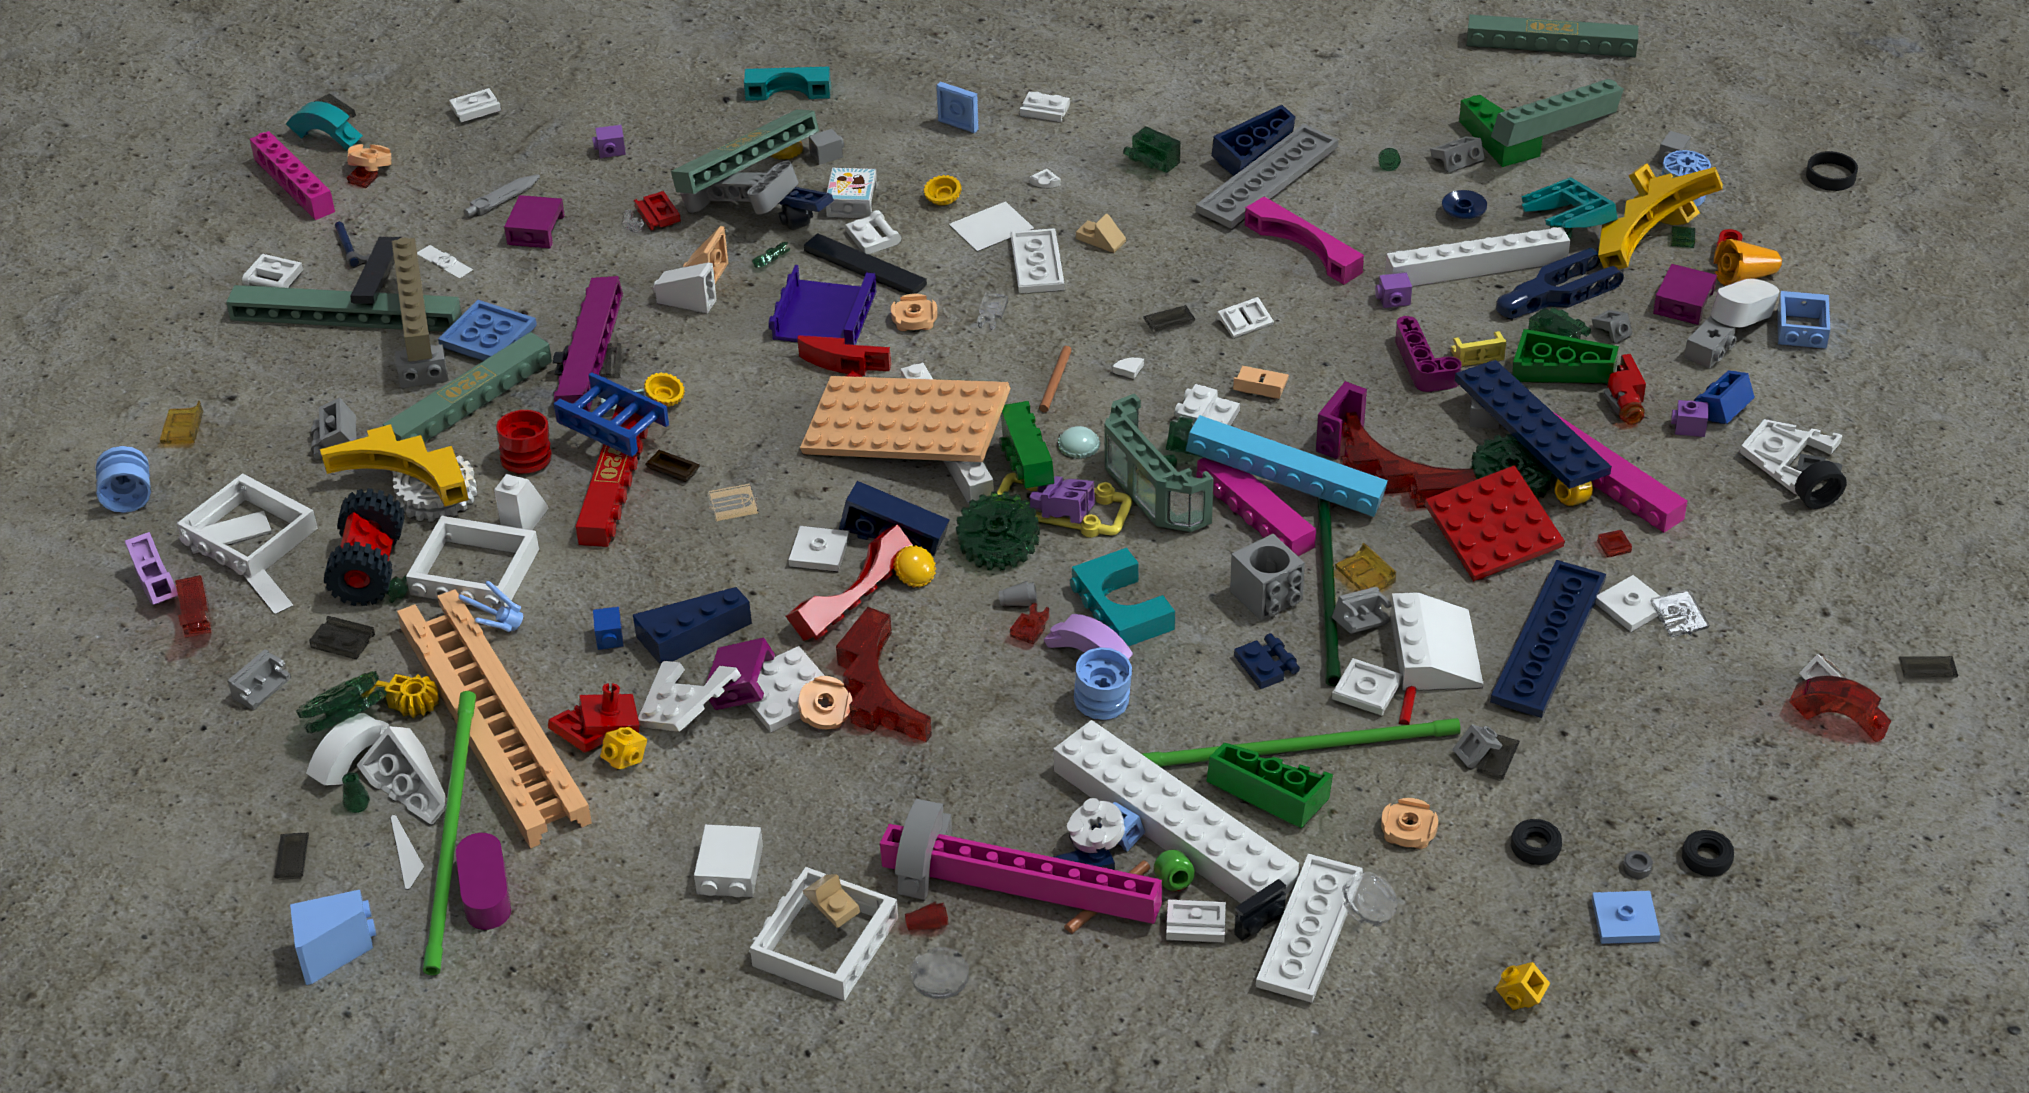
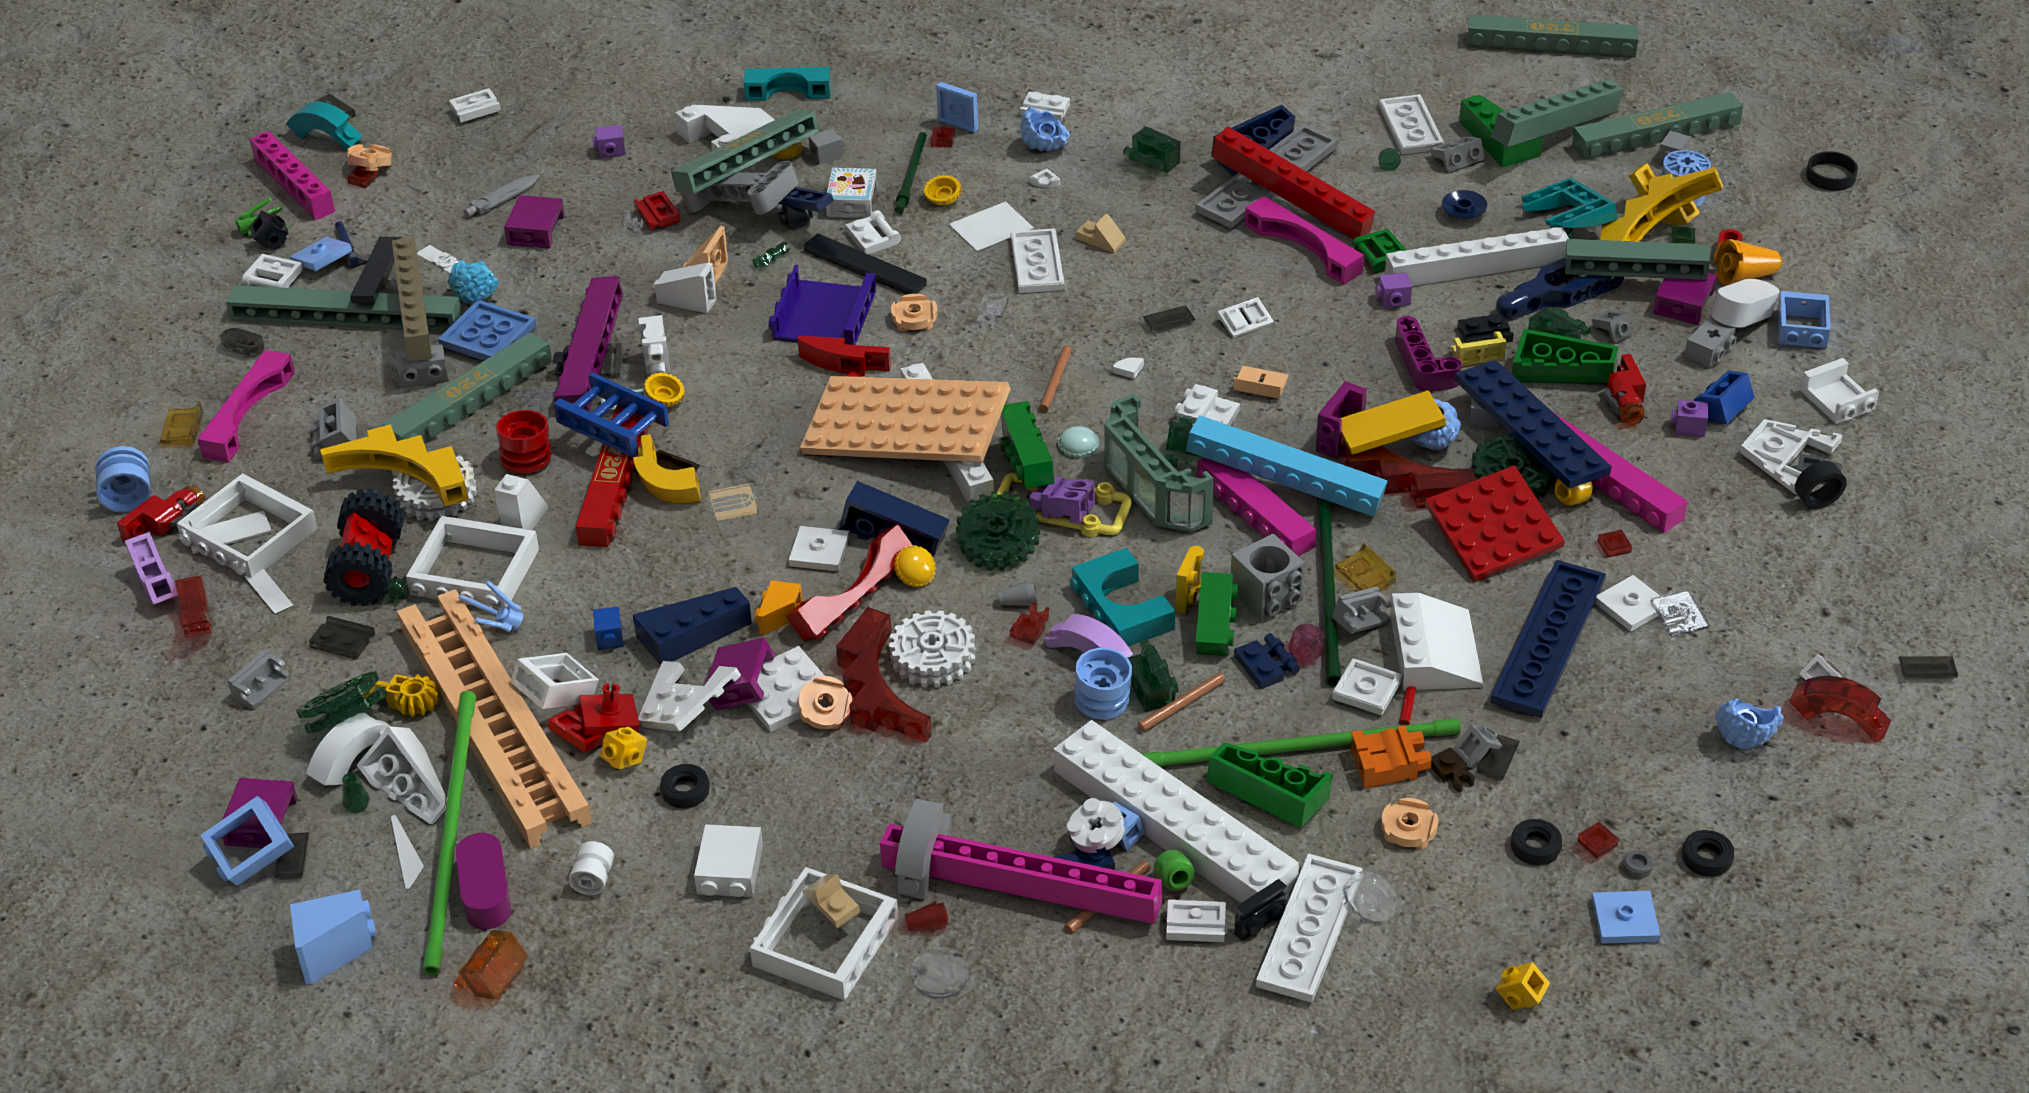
(159, 514): none -> red plate
(242, 341): none -> clear smoke plate
(246, 218): none -> bright green plant
(267, 375): none -> dark pink arch
(269, 230): none -> black brick
(277, 795): none -> magenta panel
(279, 846): none -> light blue window
(321, 253): none -> light blue plate
(472, 281): none -> medium azure hair
(492, 965): none -> clear orange brick
(535, 677): none -> white window
(591, 868): none -> white wheel
(654, 345): none -> white hips
(667, 485): none -> yellow arch
(688, 798): none -> black tyre
(723, 121): none -> white wedge
(776, 604): none -> light orange slope
(904, 194): none -> dark green bar
(932, 649): none -> white piece
(942, 137): none -> clear red plate
(1034, 129): none -> light blue hair
(1152, 678): none -> clear green brick
(1181, 702): none -> nougat bar
(1189, 579): none -> yellow plate
(1216, 614): none -> green wedge
(1293, 183): none -> red brick
(1306, 642): none -> clear pink head
(1382, 242): none -> green plate
(1389, 756): none -> orange hips
(1391, 422): none -> yellow tile
(1410, 124): none -> white tile
(1443, 436): none -> light blue hair
(1451, 766): none -> dark brown plate
(1483, 328): none -> black plate
(1598, 840): none -> clear red plate
(1637, 259): none -> sand green brick
(1654, 125): none -> sand green brick
(1747, 725): none -> light blue hair
(1836, 392): none -> white panel

